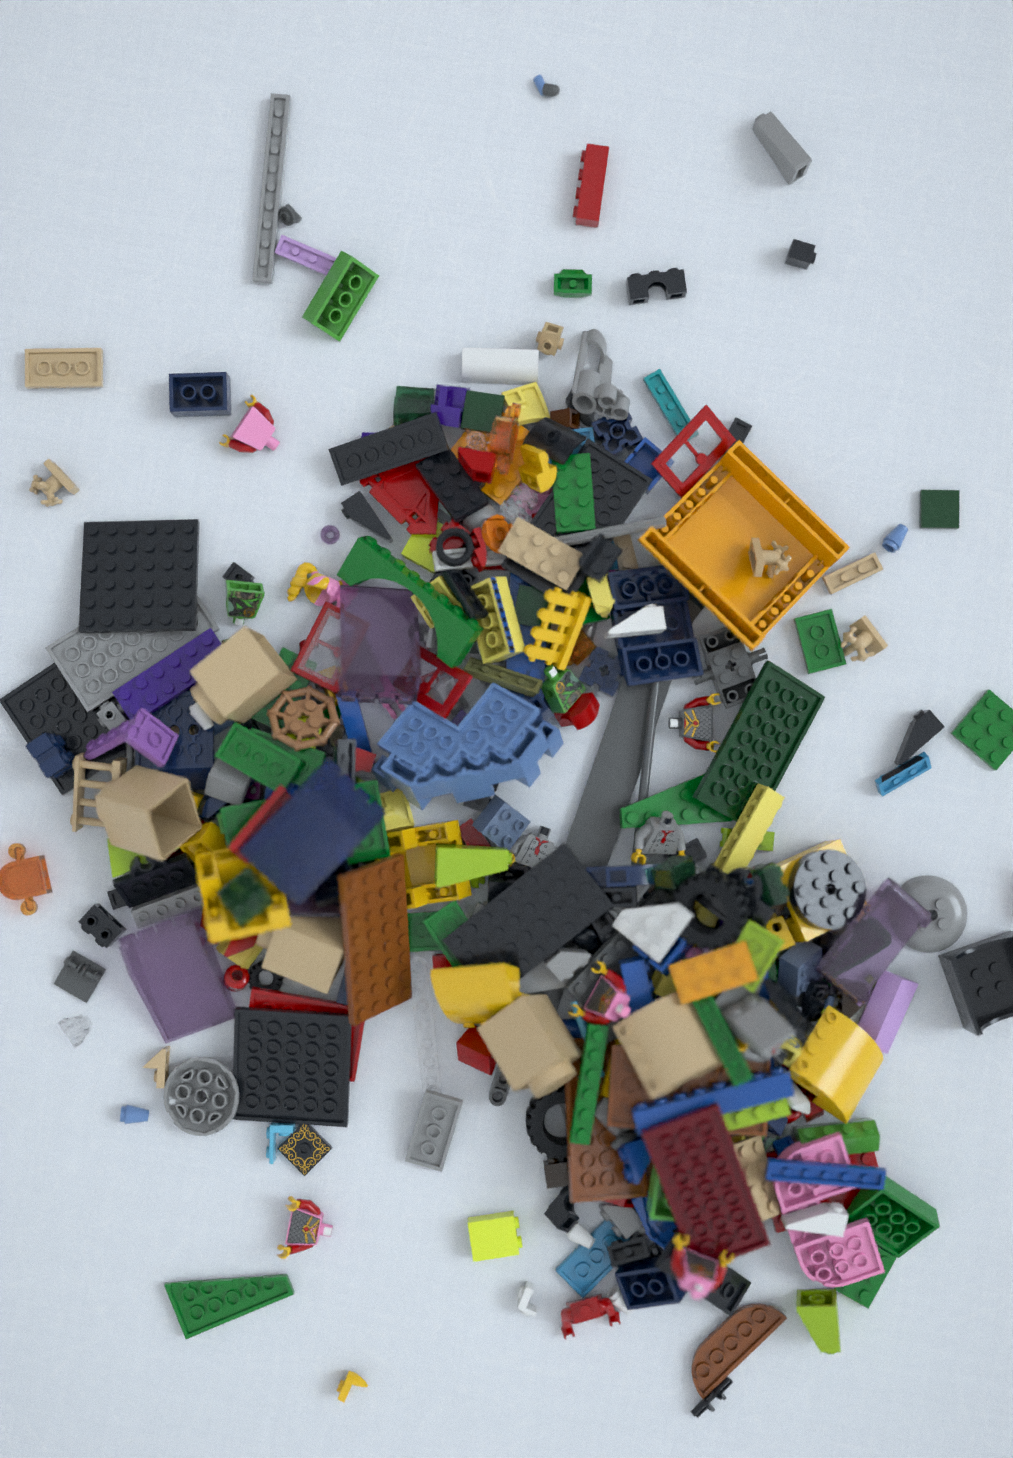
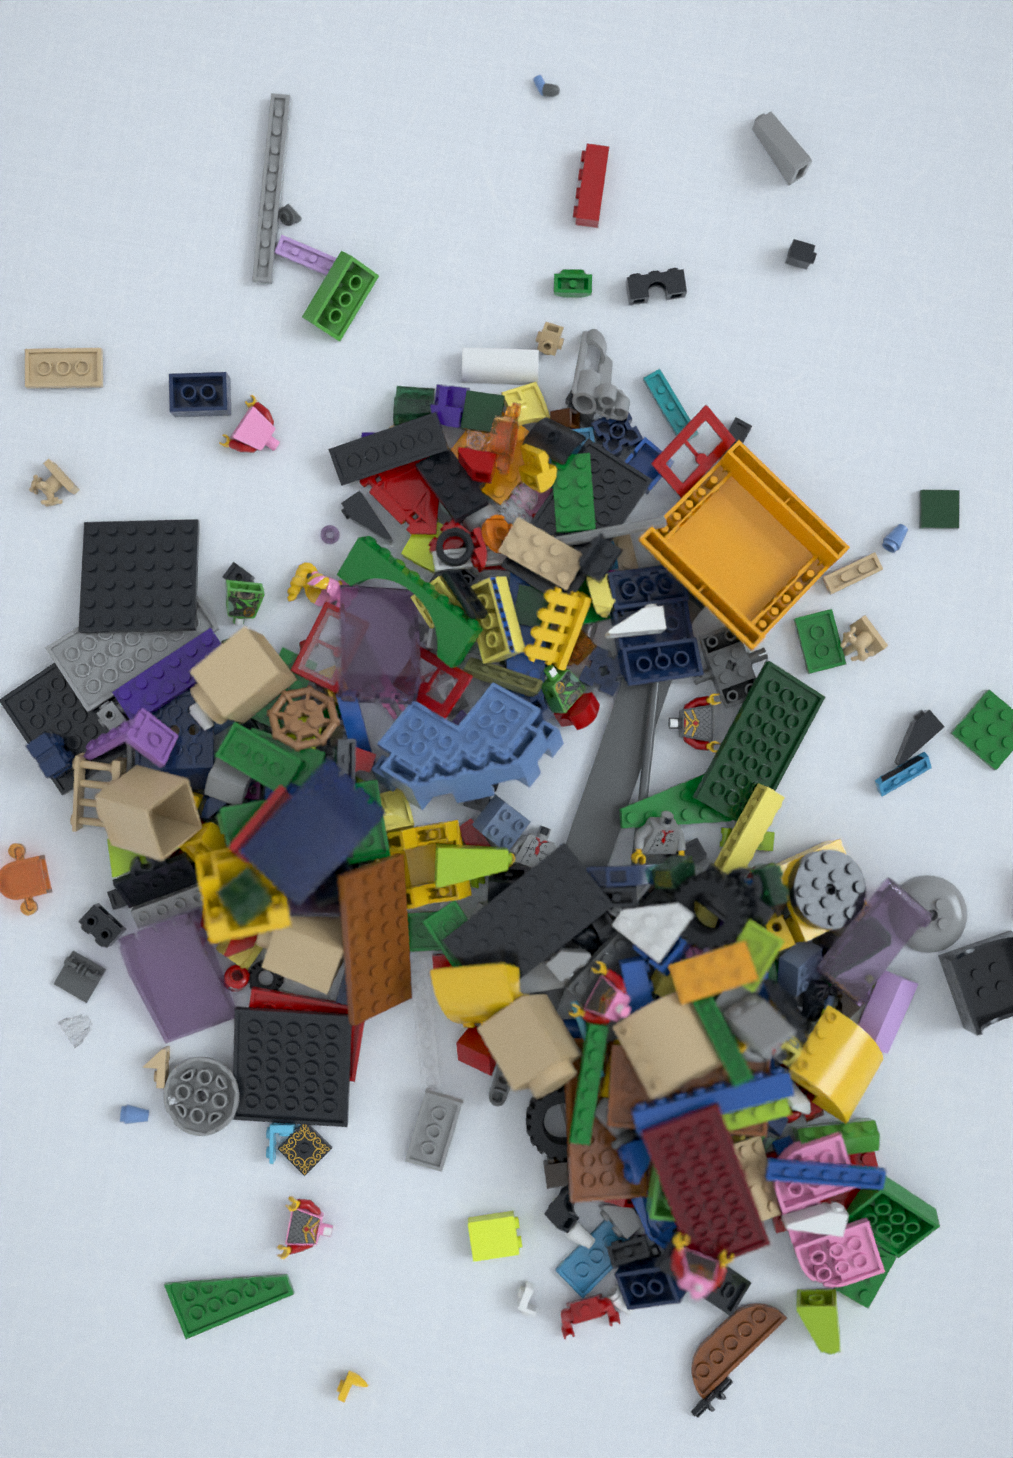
(760, 557): tan piece -> none

